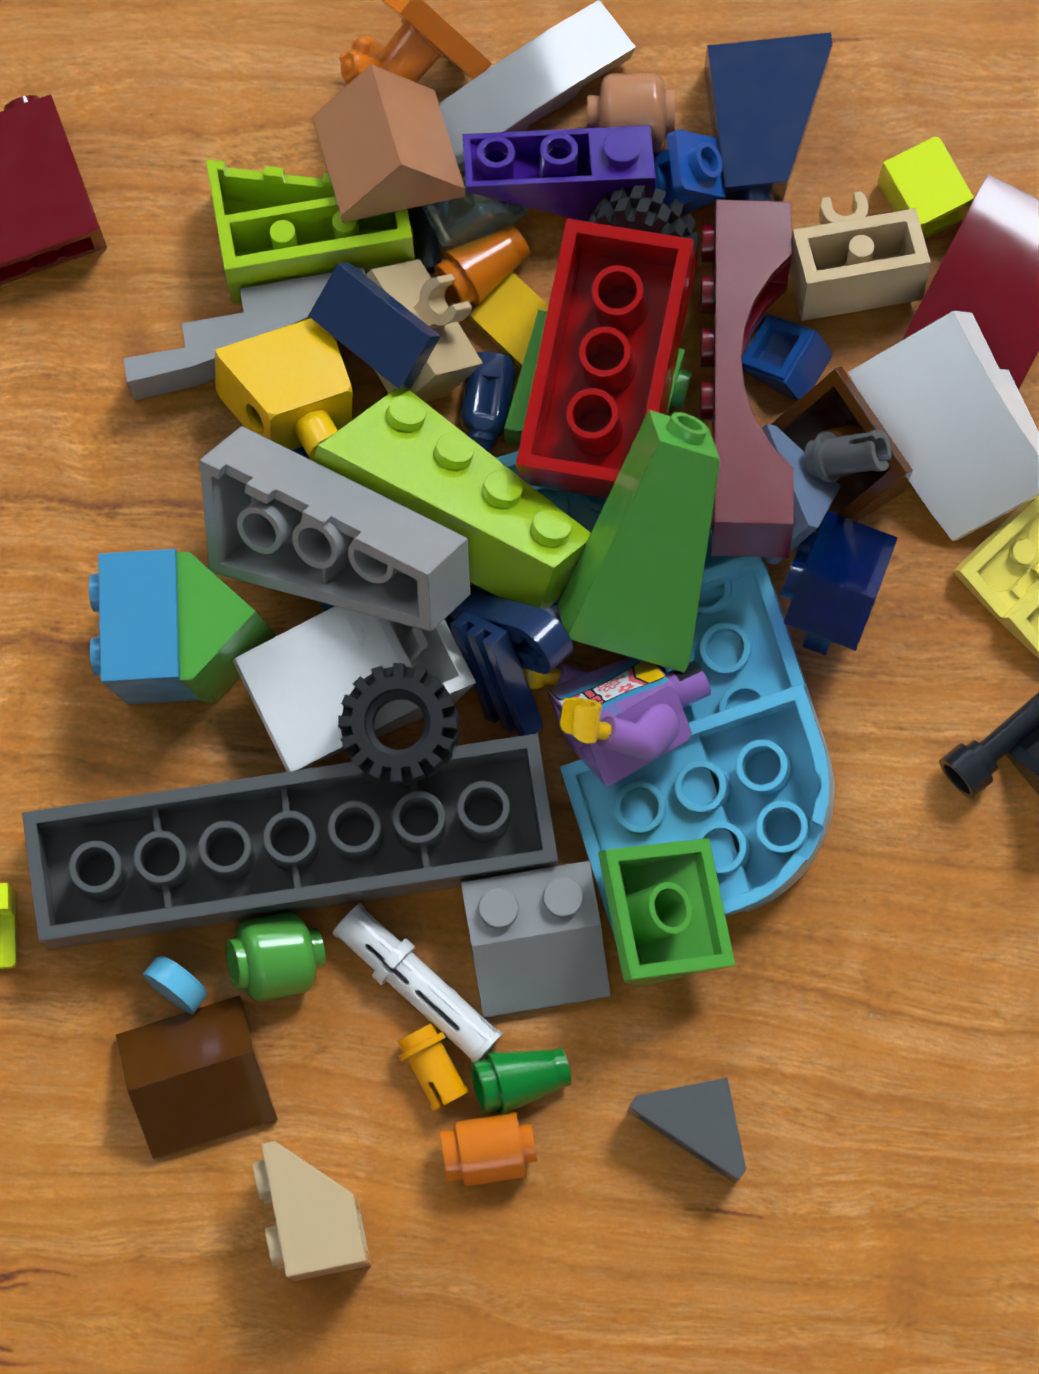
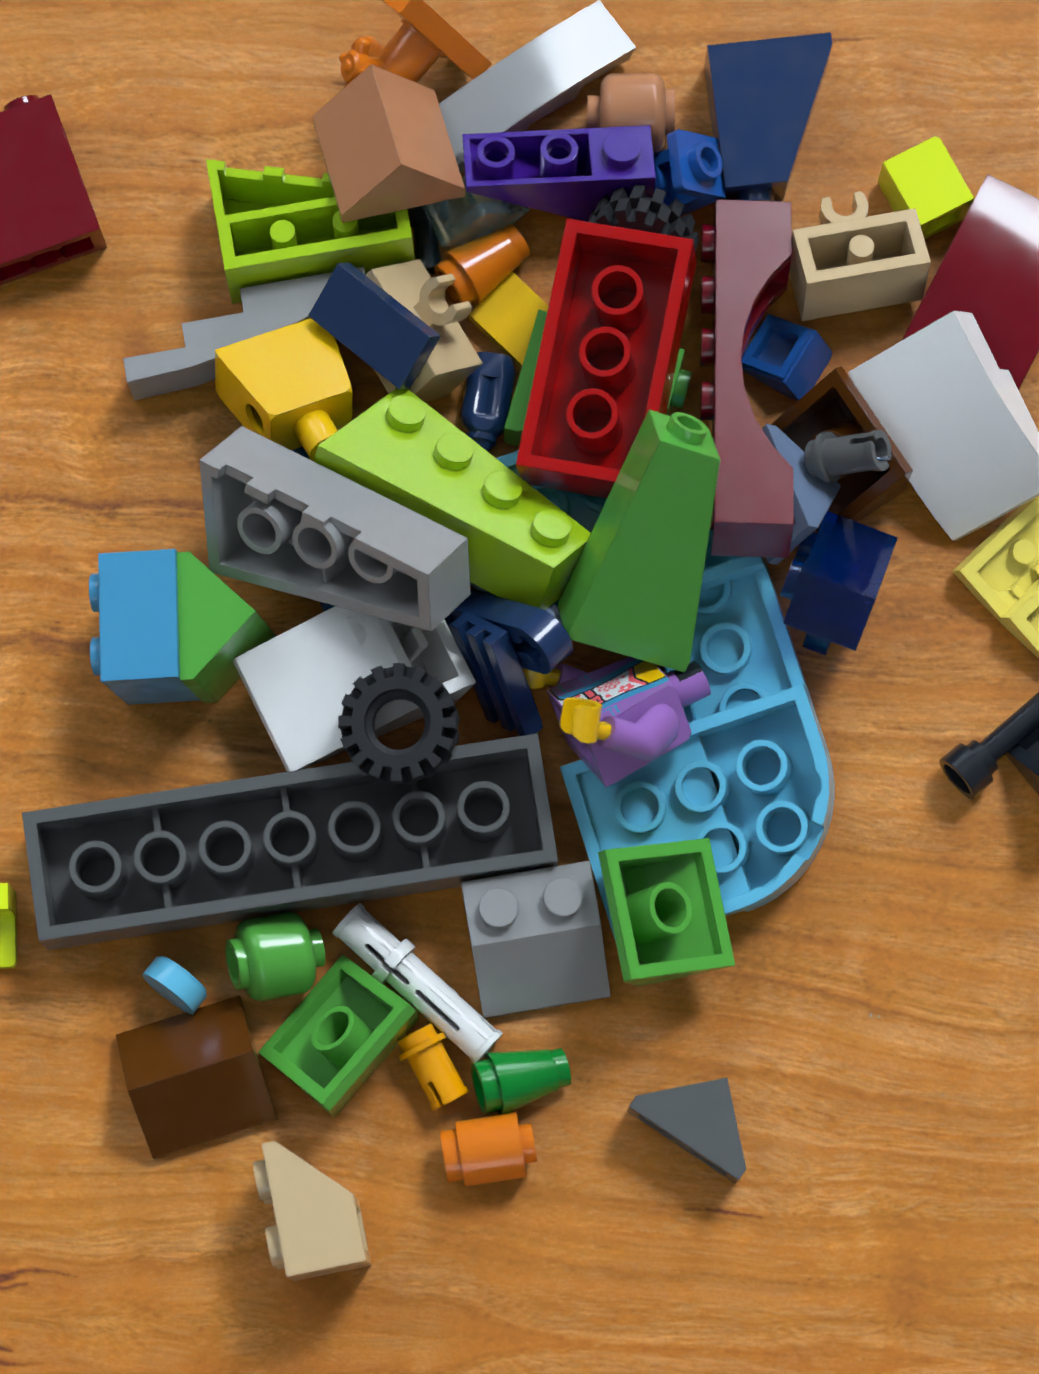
(339, 1035): none -> bright green slope

